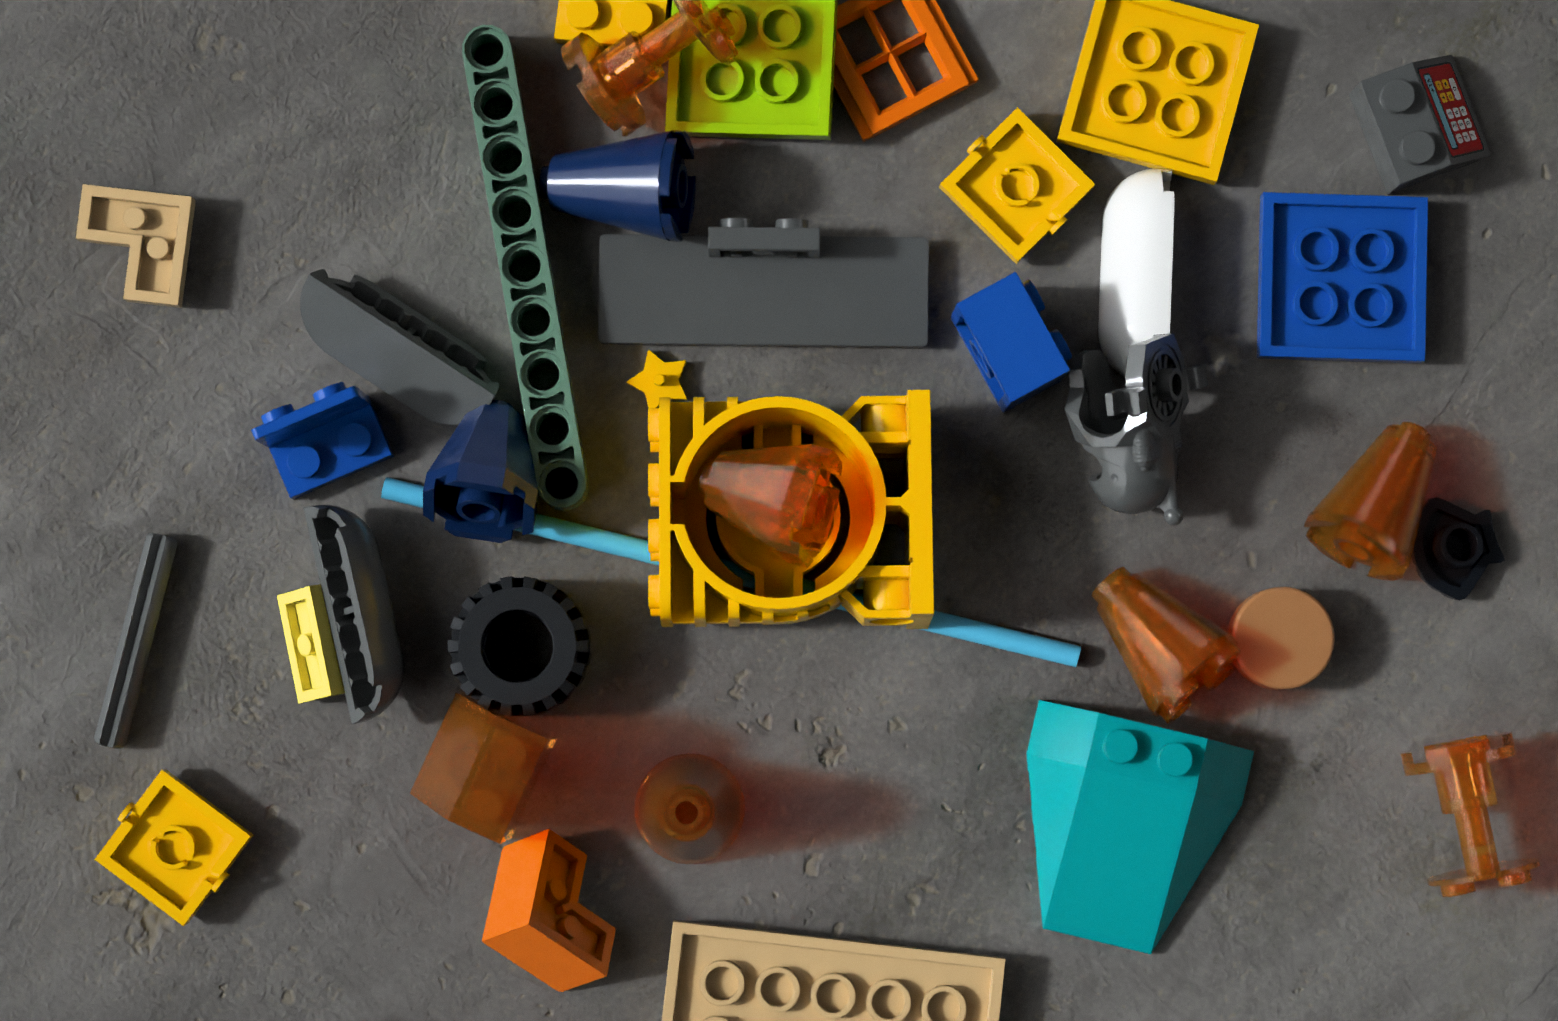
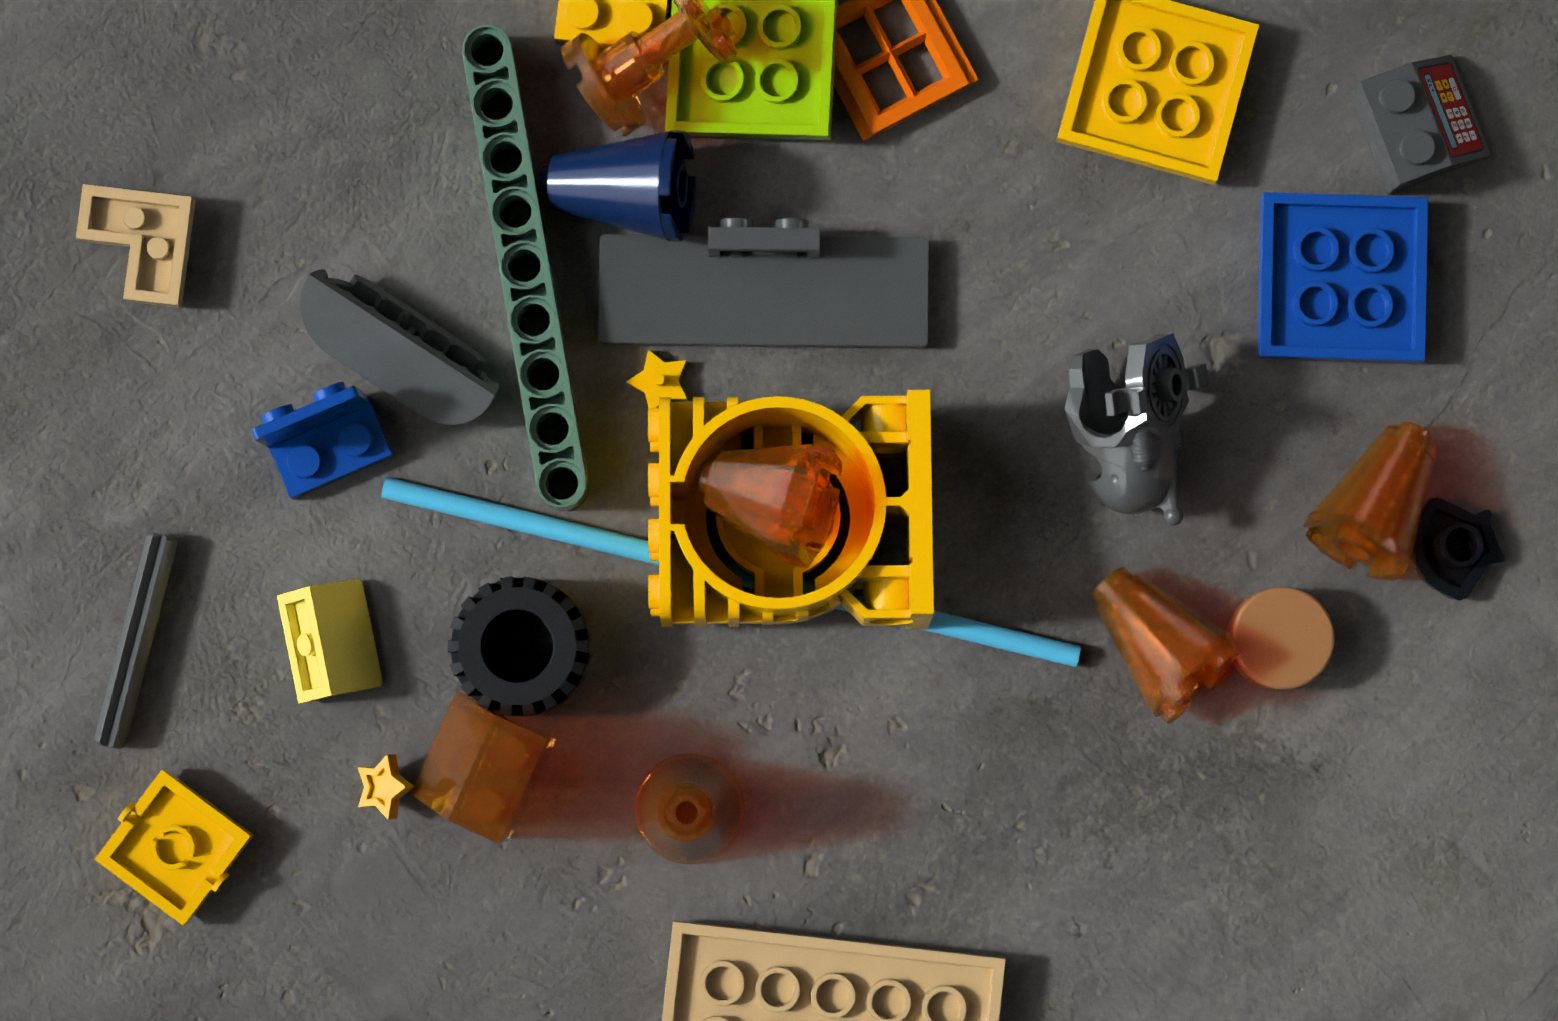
(357, 609): dark grey brick -> none
(383, 786): none -> yellow piece
(484, 477): dark blue cone -> none
(538, 916): orange panel -> none
(1011, 341): blue brick -> none
(1016, 185): yellow plate -> none
(1124, 820): teal wedge -> none
(1136, 264): white brick -> none
(1467, 790): clear orange piece -> none

